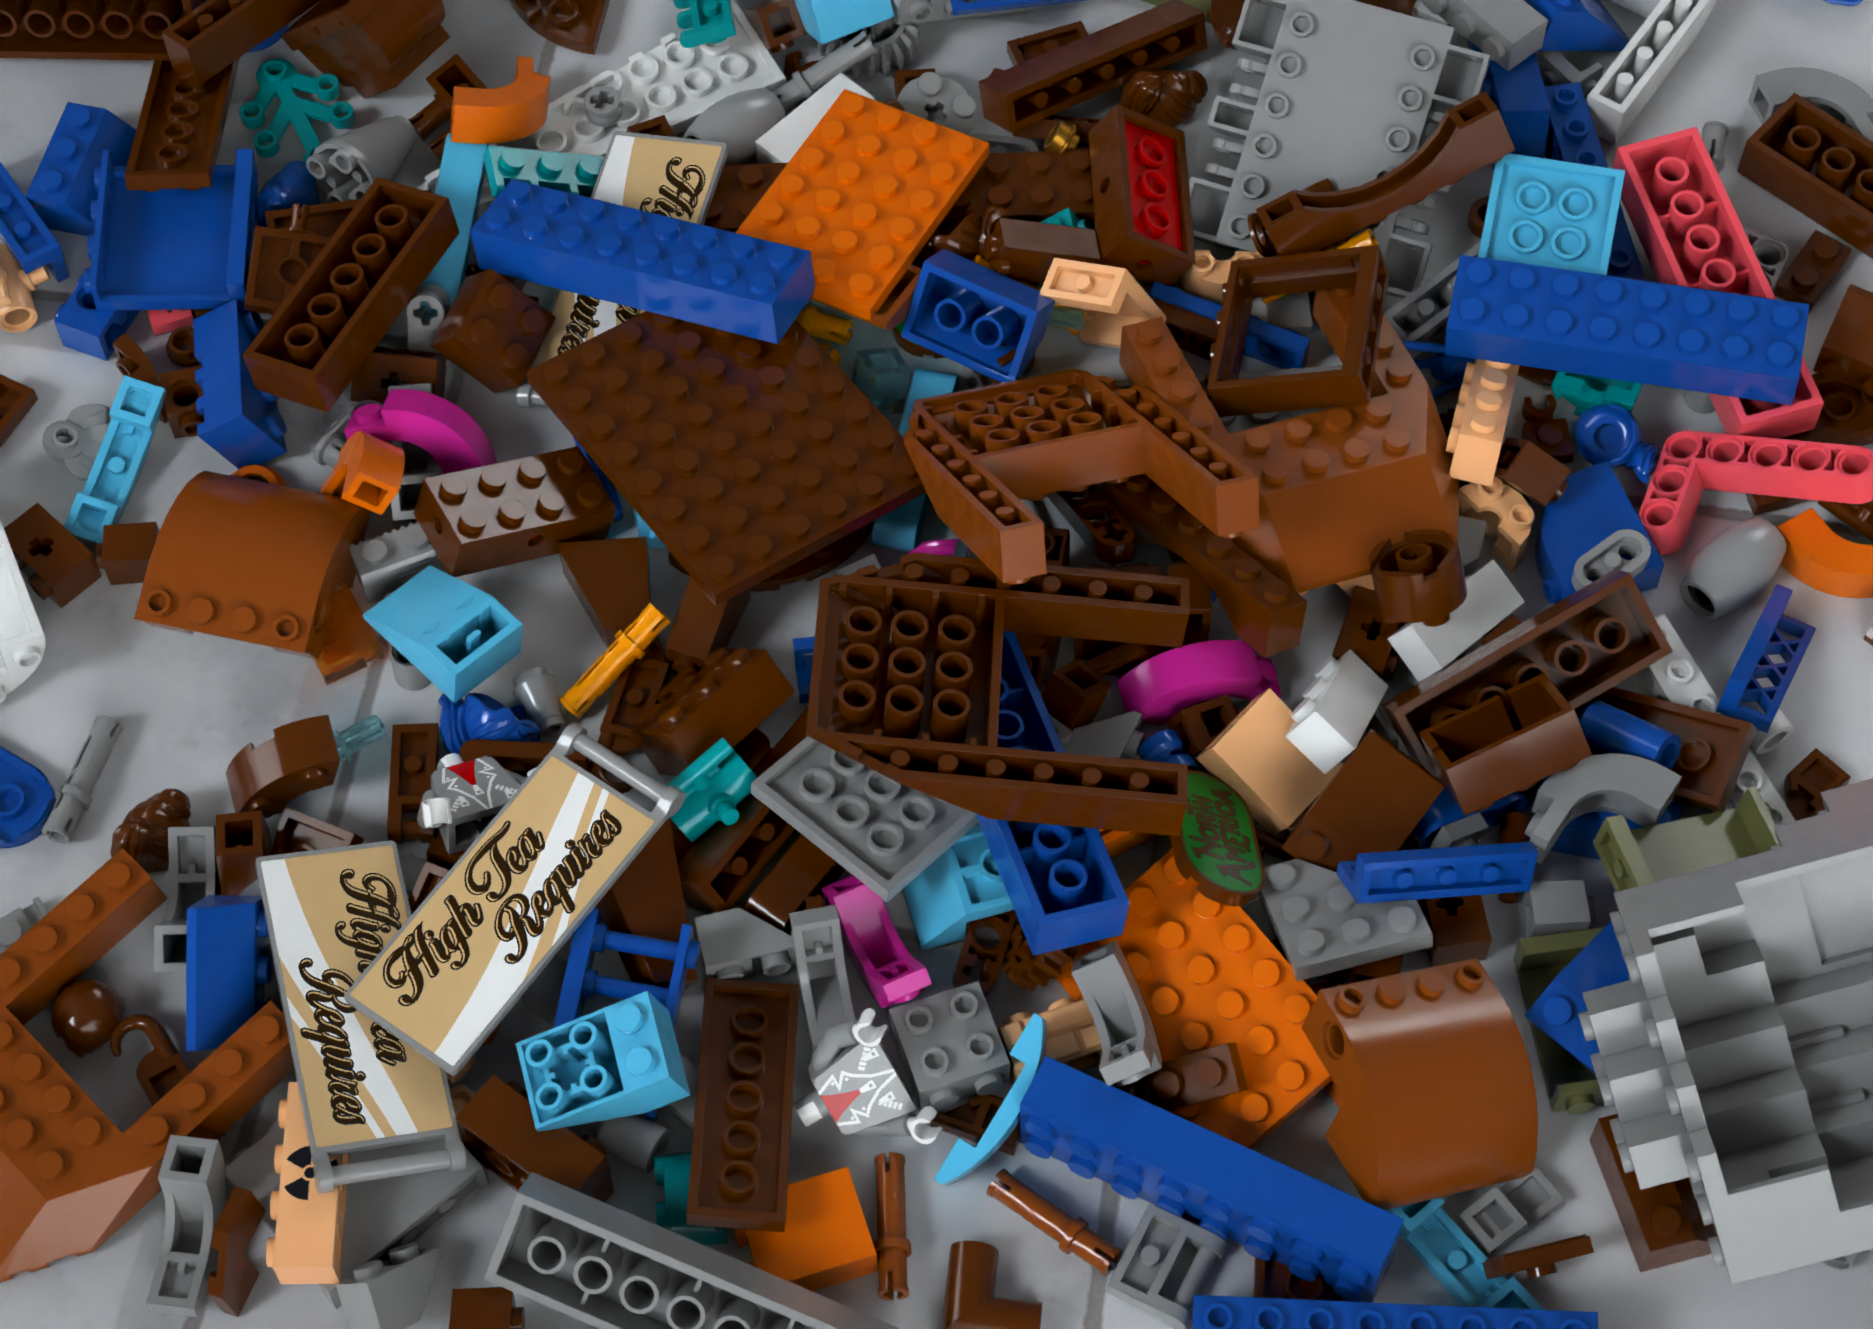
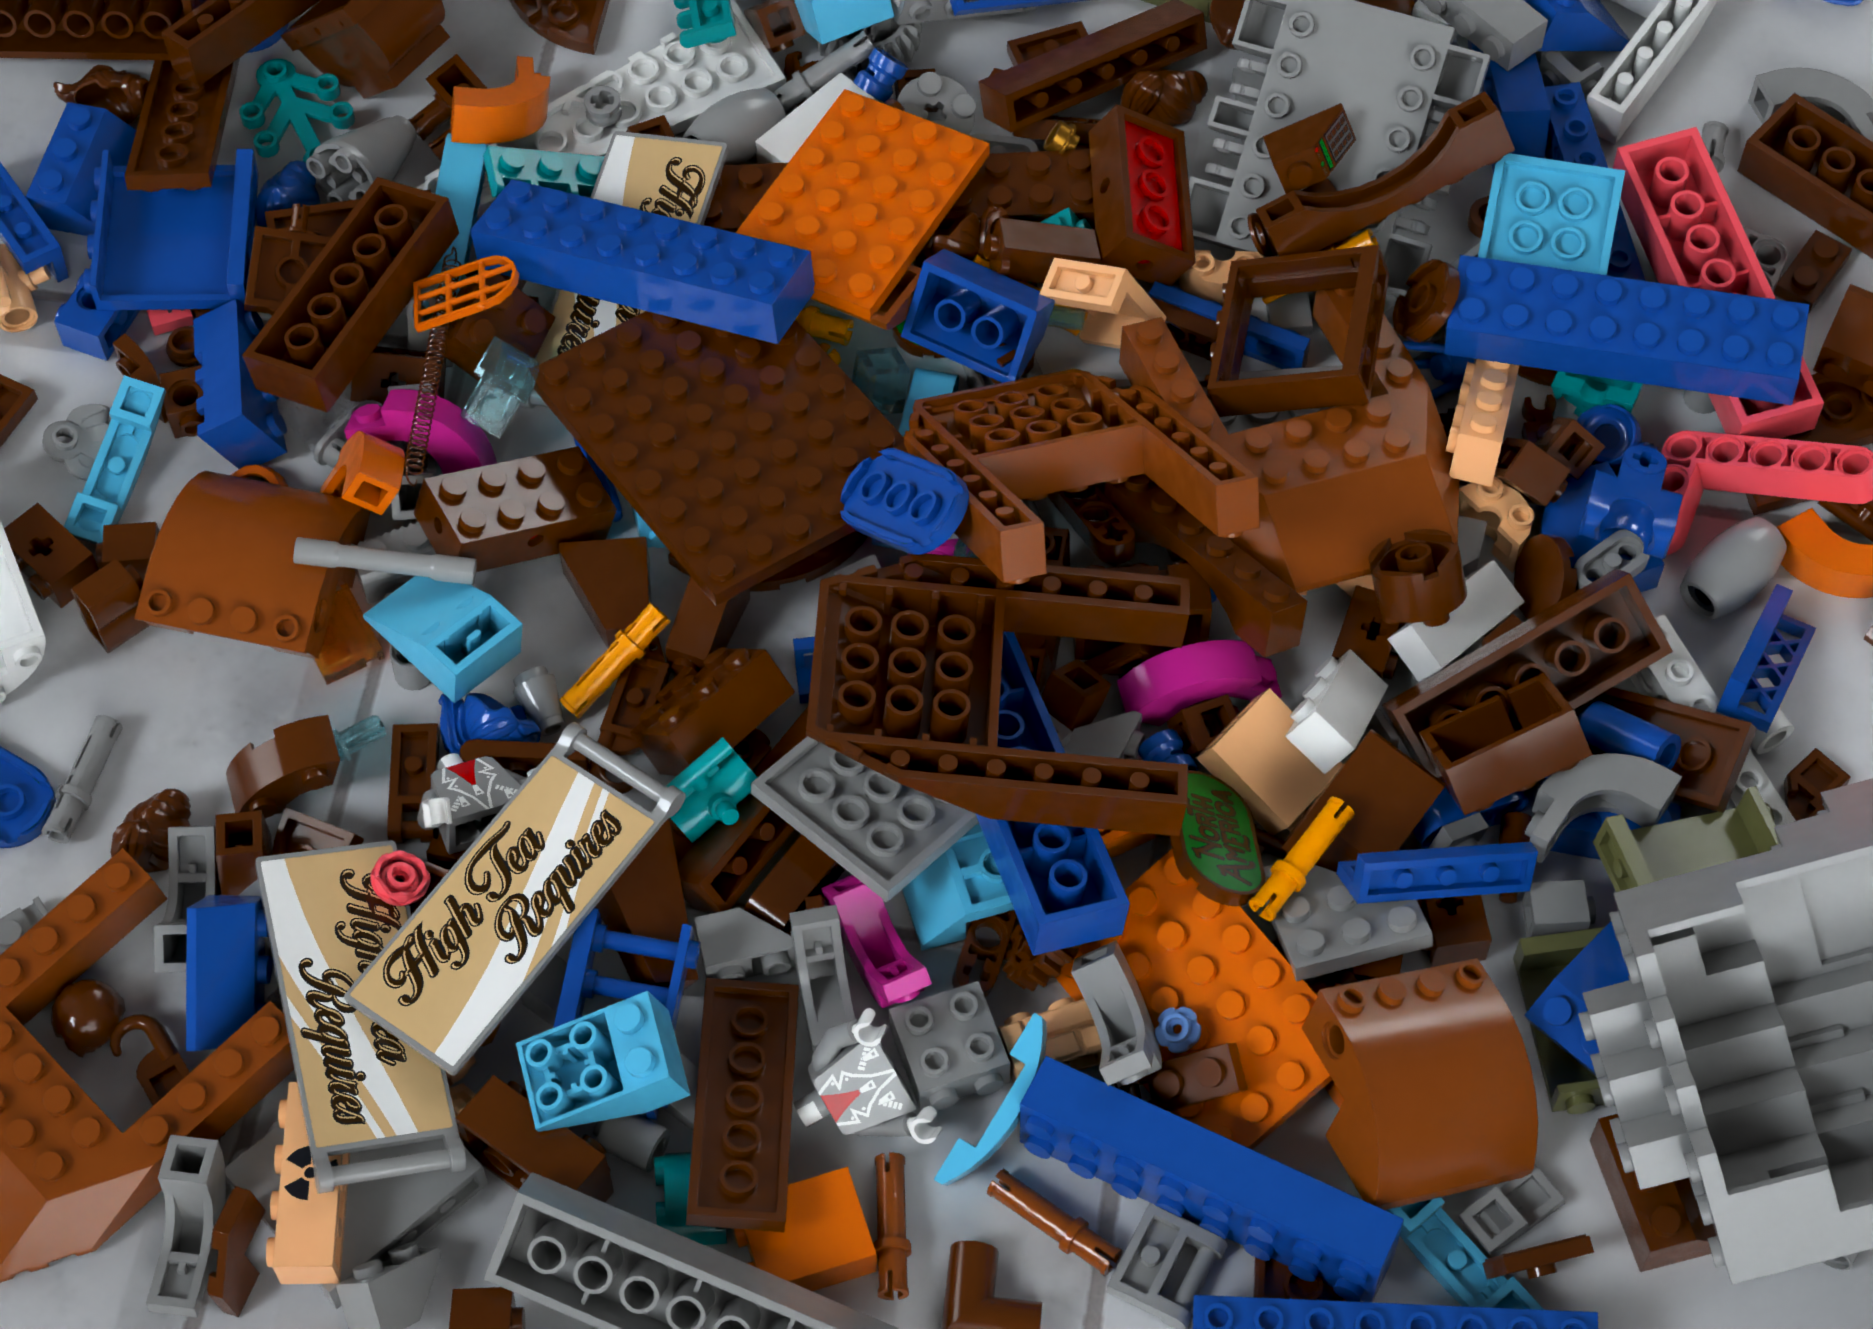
(107, 89): none -> reddish brown hair
(110, 604): none -> reddish brown brick
(333, 555): none -> light grey piece
(404, 866): none -> coral plate
(422, 378): none -> reddish brown piece
(505, 382): none -> clear light blue brick
(507, 288): none -> orange window
(880, 74): none -> blue wheel
(904, 501): none -> blue tile
(972, 1120): reddish brown tile -> none
(1186, 1038): none -> medium blue plate
(1290, 873): none -> light orange pin
(1310, 148): none -> reddish brown slope
(1428, 300): none -> reddish brown tile
(1544, 573): none -> reddish brown tile
(1570, 445): none -> reddish brown brick
(1634, 501): none -> blue piece

